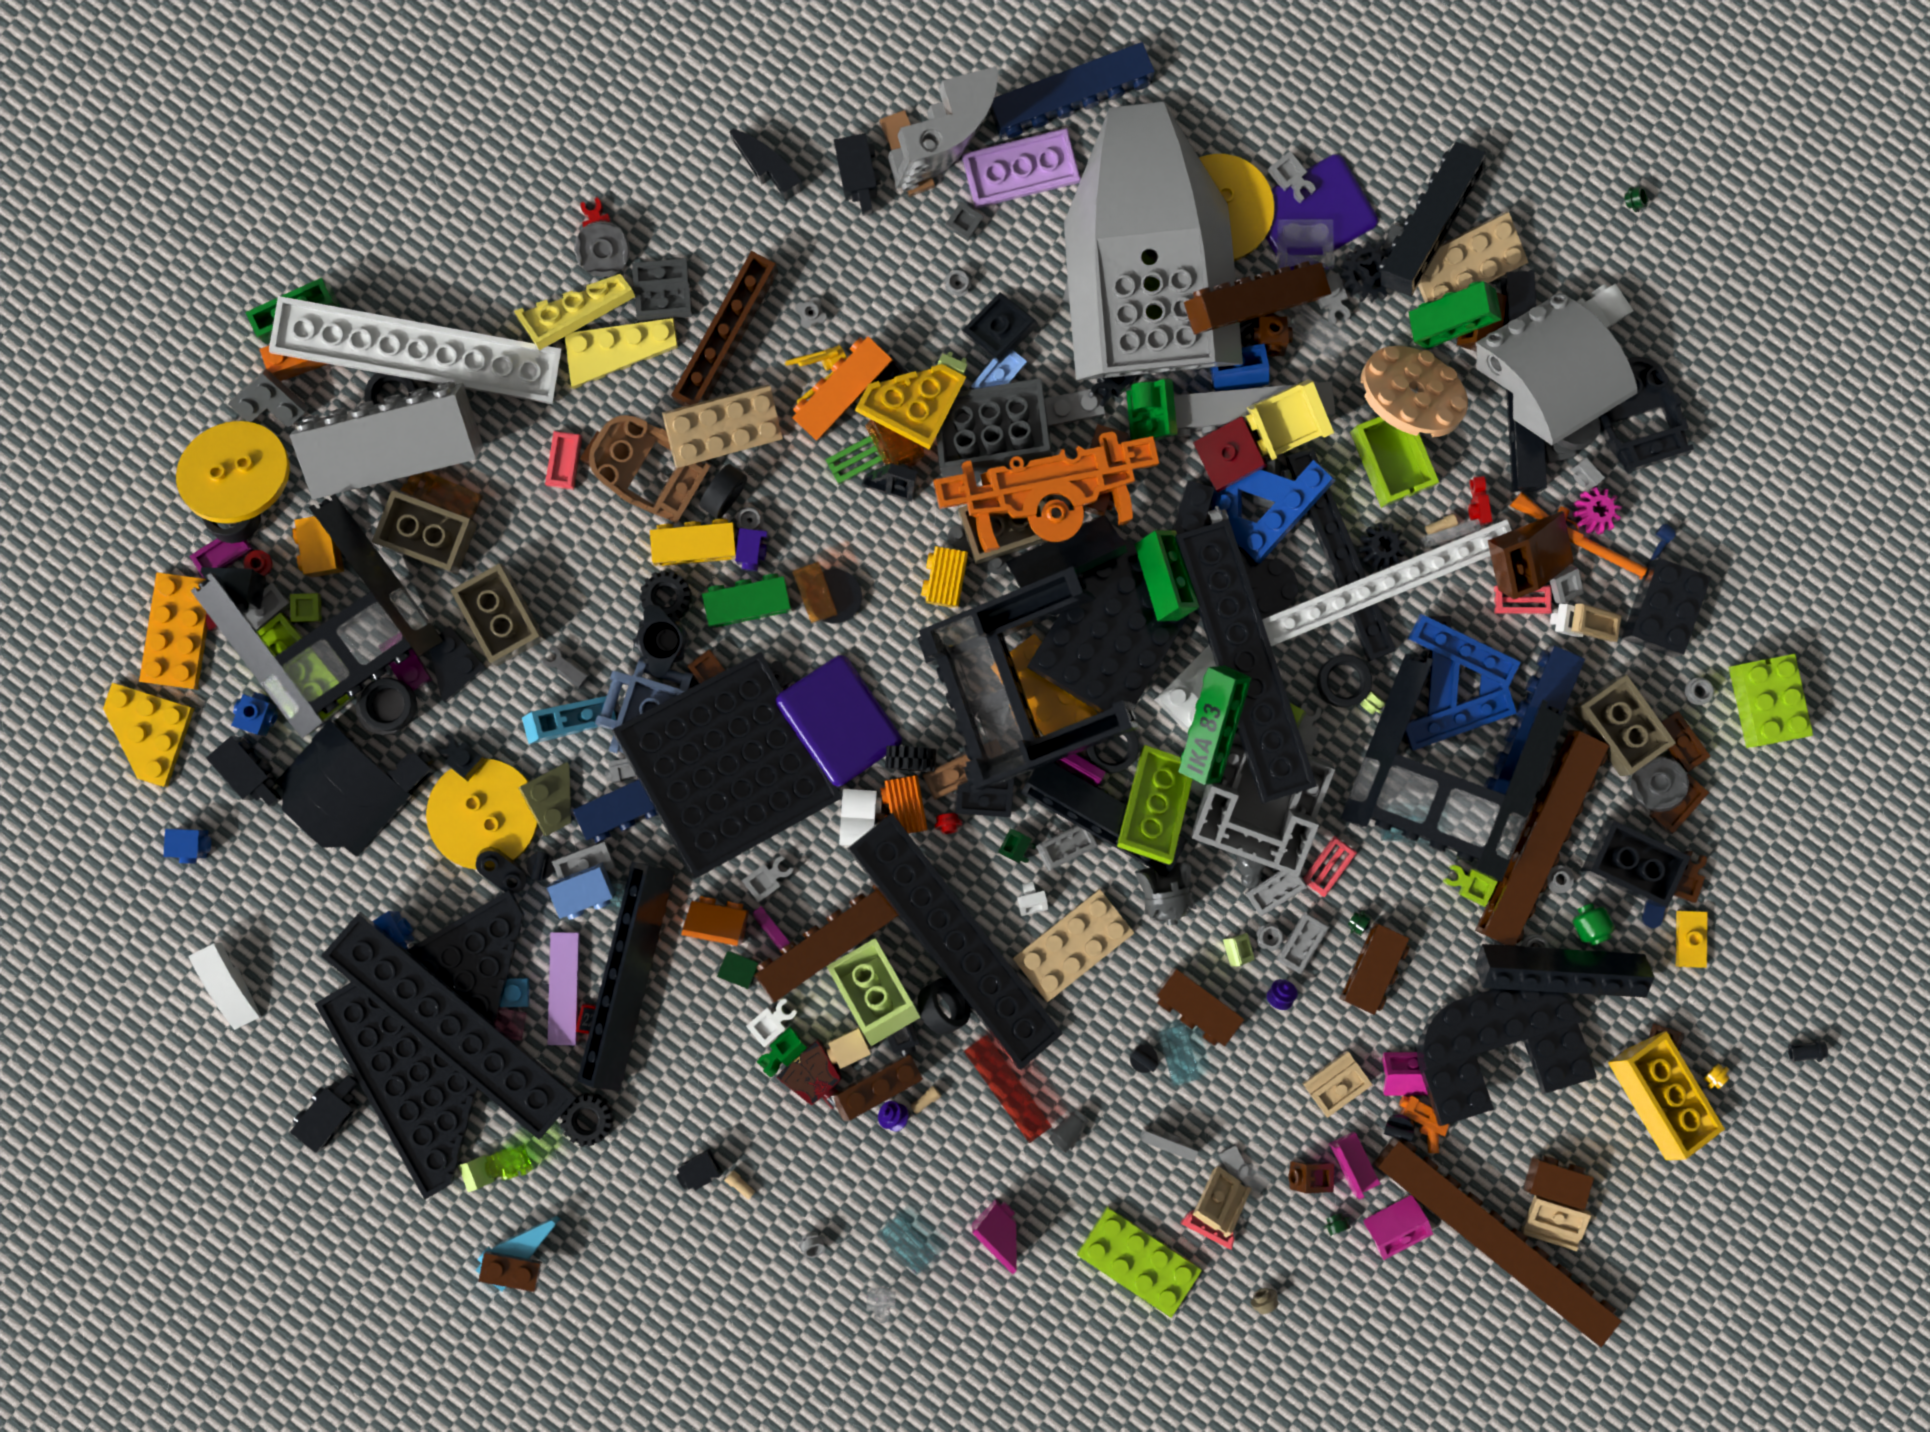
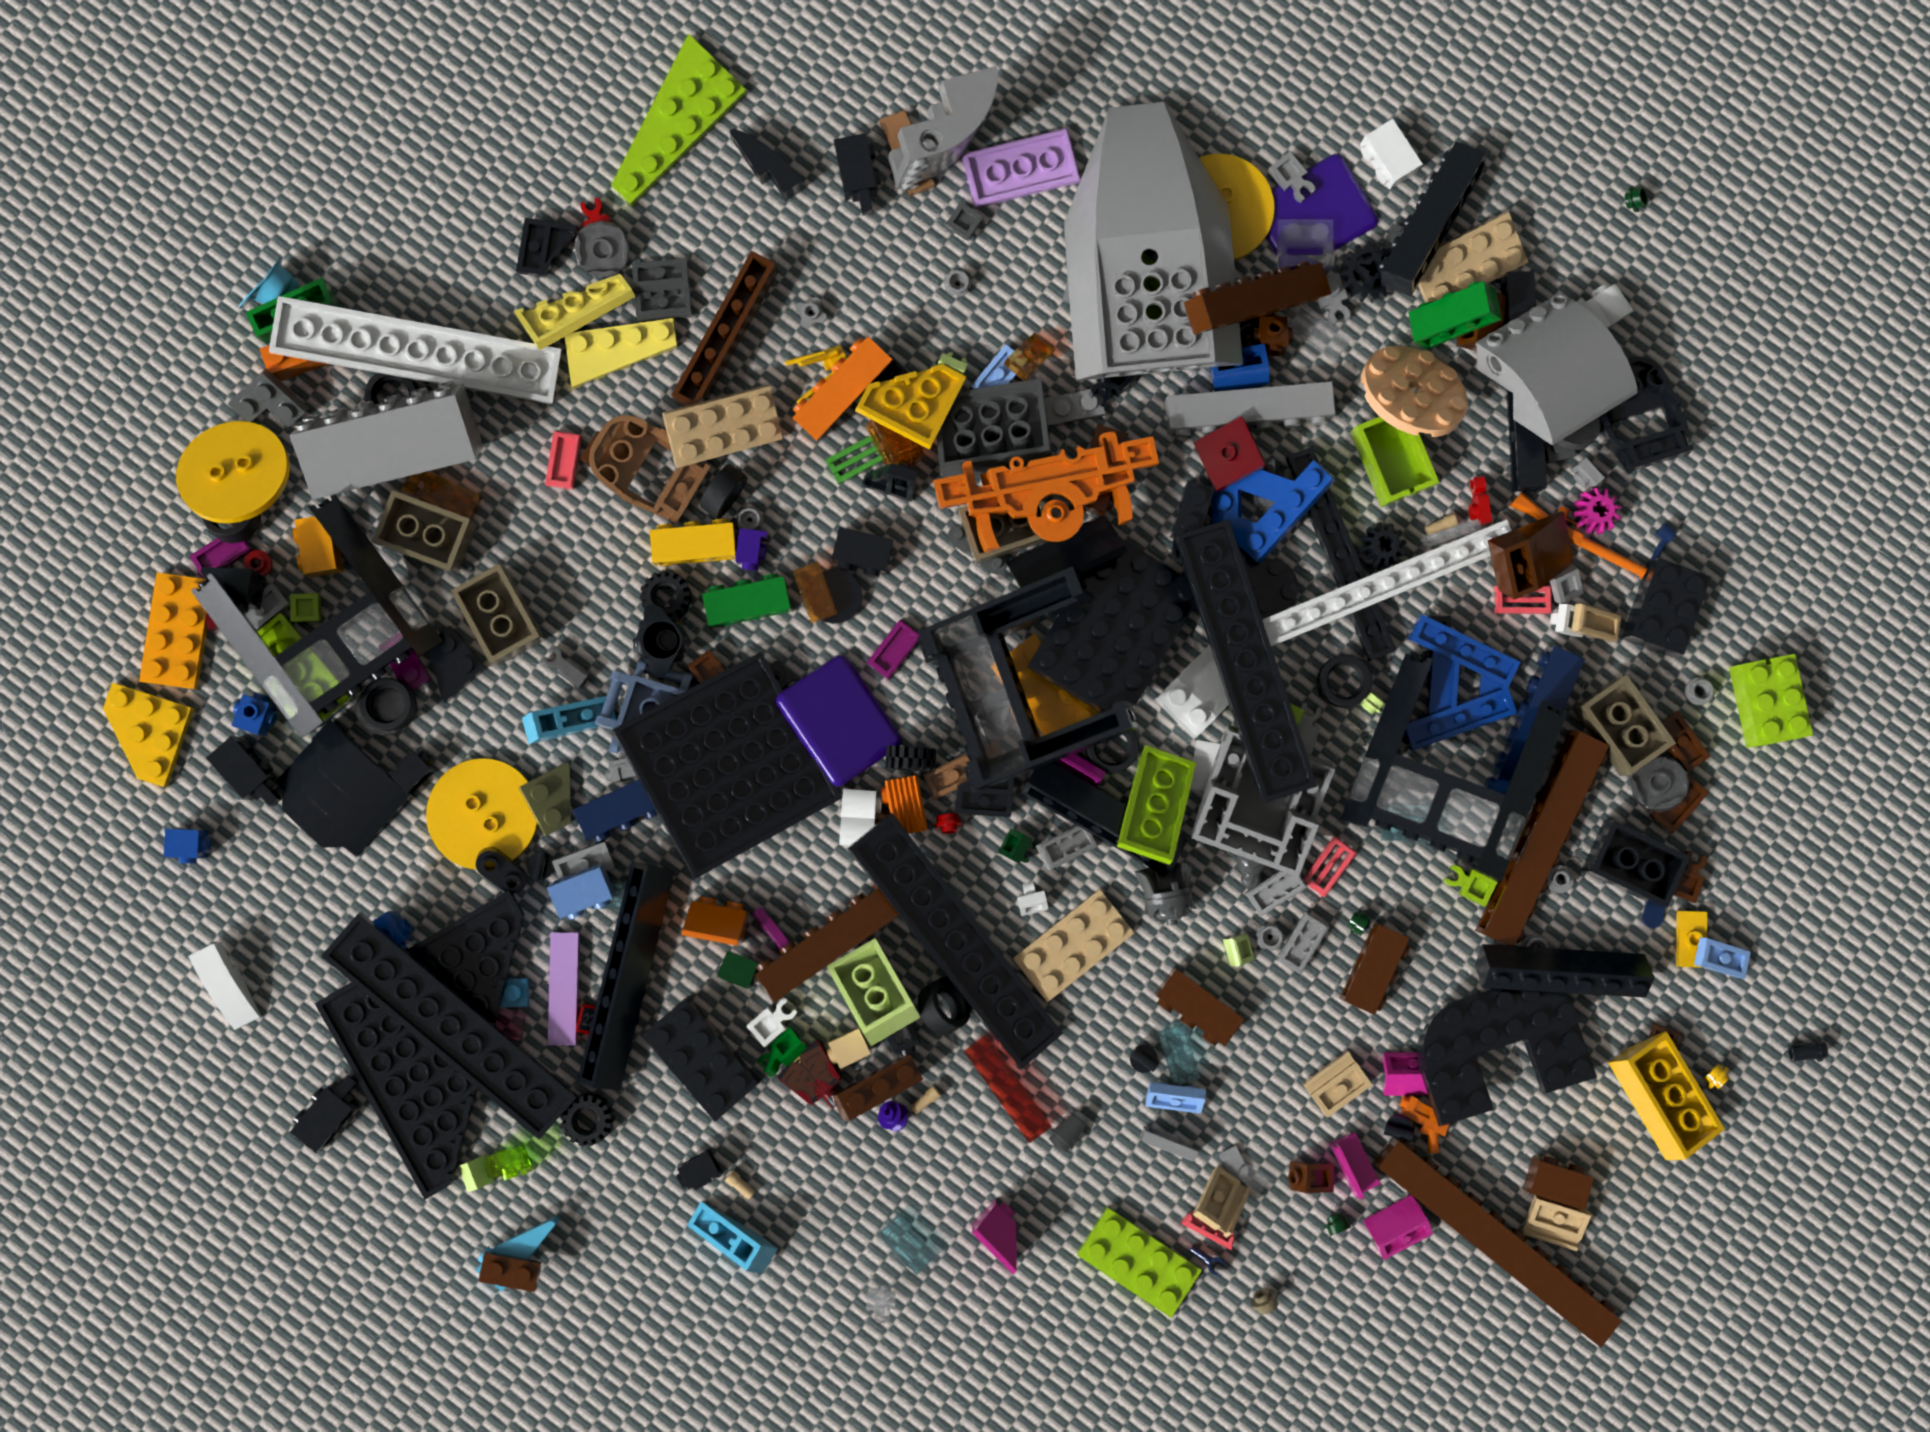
(275, 284): none -> medium azure piece
(461, 758): black plate -> none
(543, 245): none -> black wing
(685, 110): none -> lime wing
(701, 1058): none -> black brick
(732, 1238): none -> medium azure slope
(764, 881): light grey plate -> none
(812, 1244): light grey plate -> none
(862, 551): none -> black brick
(894, 649): none -> magenta tile
(945, 577): yellow brick -> none
(1000, 327): black plate -> none
(1029, 356): none -> clear orange plate
(1072, 90): dark blue brick -> none
(1152, 410): green plate -> none
(1166, 576): green brick -> none
(1175, 1097): none -> light blue plate
(1211, 1262): none -> dark blue hand
(1214, 724): green brick -> none
(1217, 515): light grey plate -> none
(1282, 994): dark purple wheel -> none
(1288, 419): light yellow panel -> none
(1390, 154): none -> white brick
(1593, 924): green head -> none
(1722, 958): none -> light blue plate

